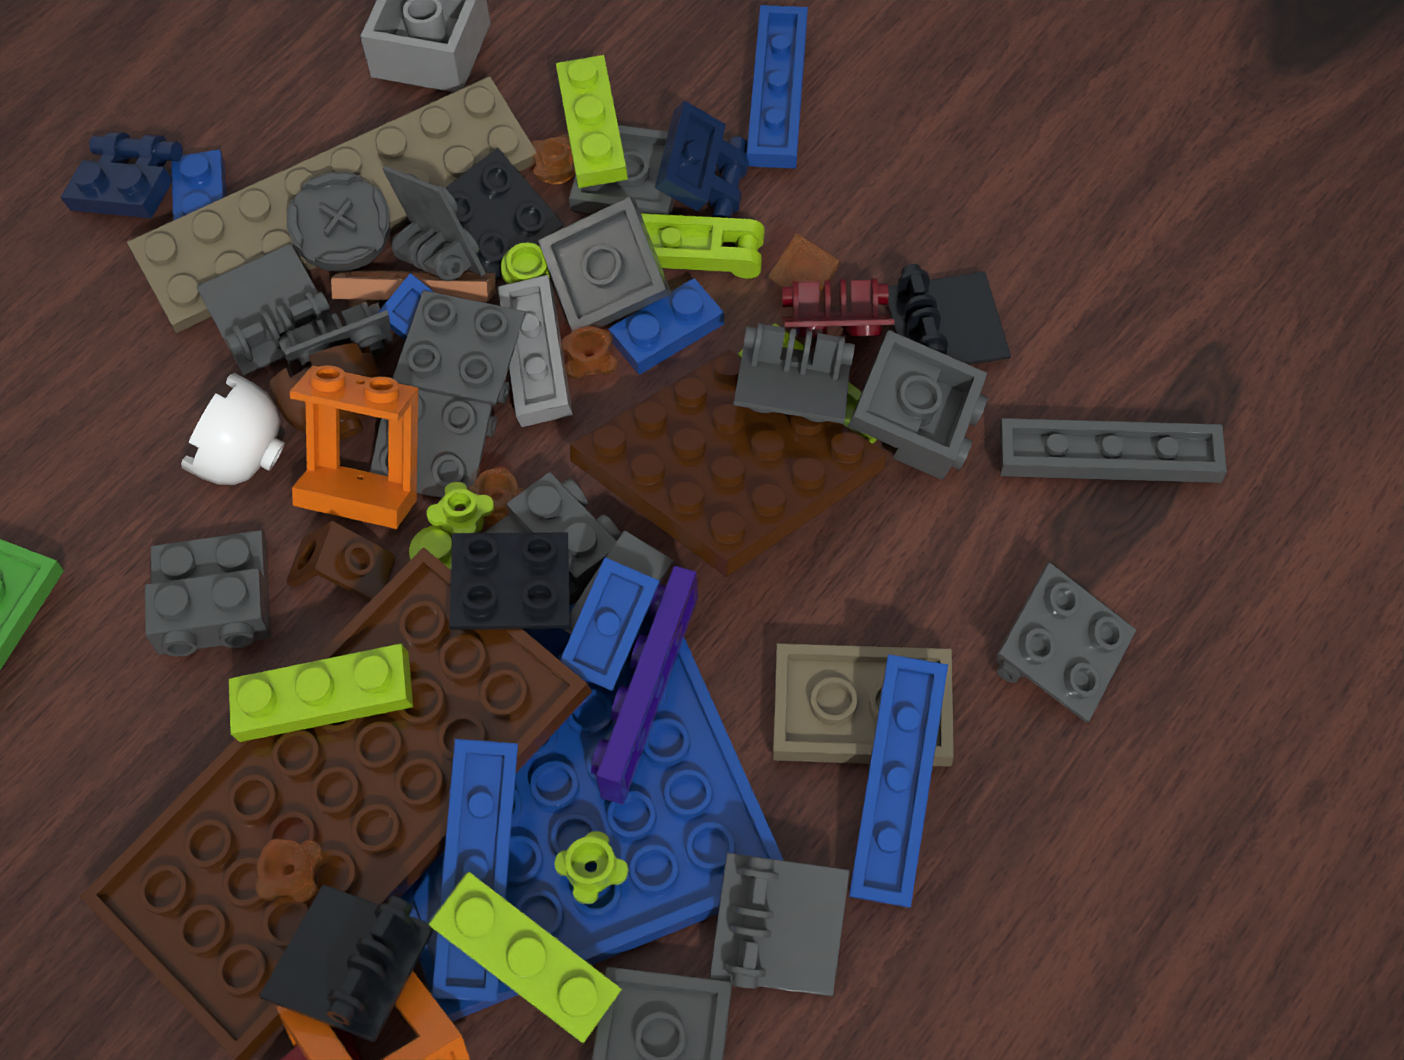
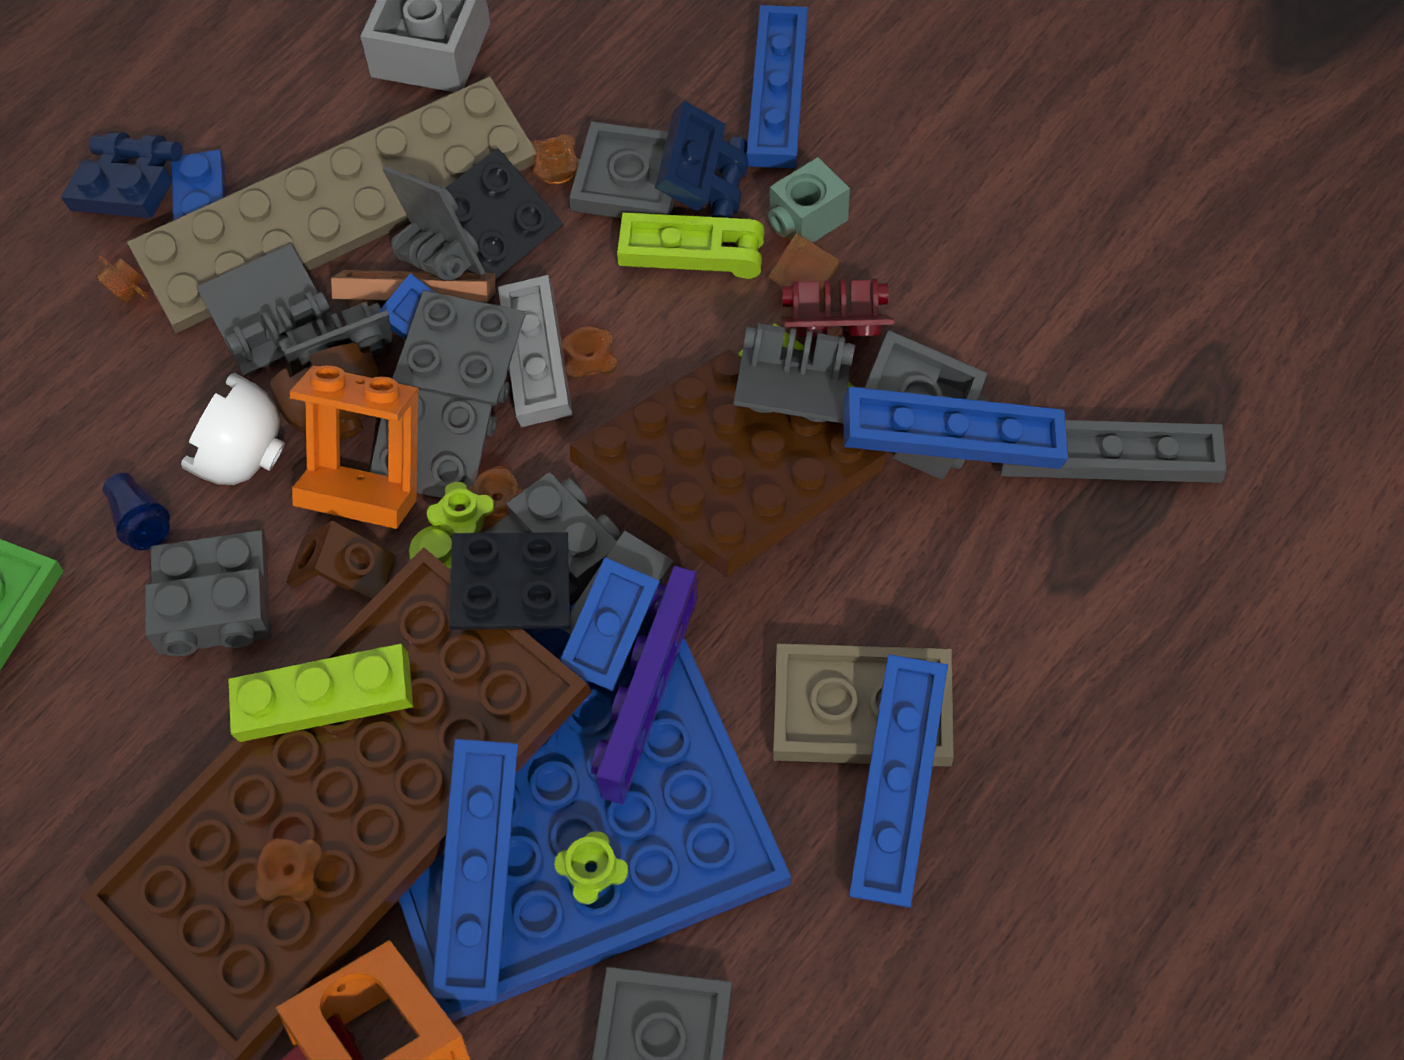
(121, 279): none -> clear orange plate
(135, 513): none -> clear blue cone
(338, 221): dark grey tile -> none
(348, 961): black hinge -> none
(523, 263): lime plate -> none
(524, 957): lime plate -> none
(591, 121): lime plate -> none
(605, 266): dark grey plate -> none
(666, 326): blue plate -> none
(779, 925): dark grey hinge -> none
(809, 202): none -> sand green brick
(949, 315): black hinge -> none
(954, 428): none -> blue plate
(1065, 643): dark grey hinge -> none

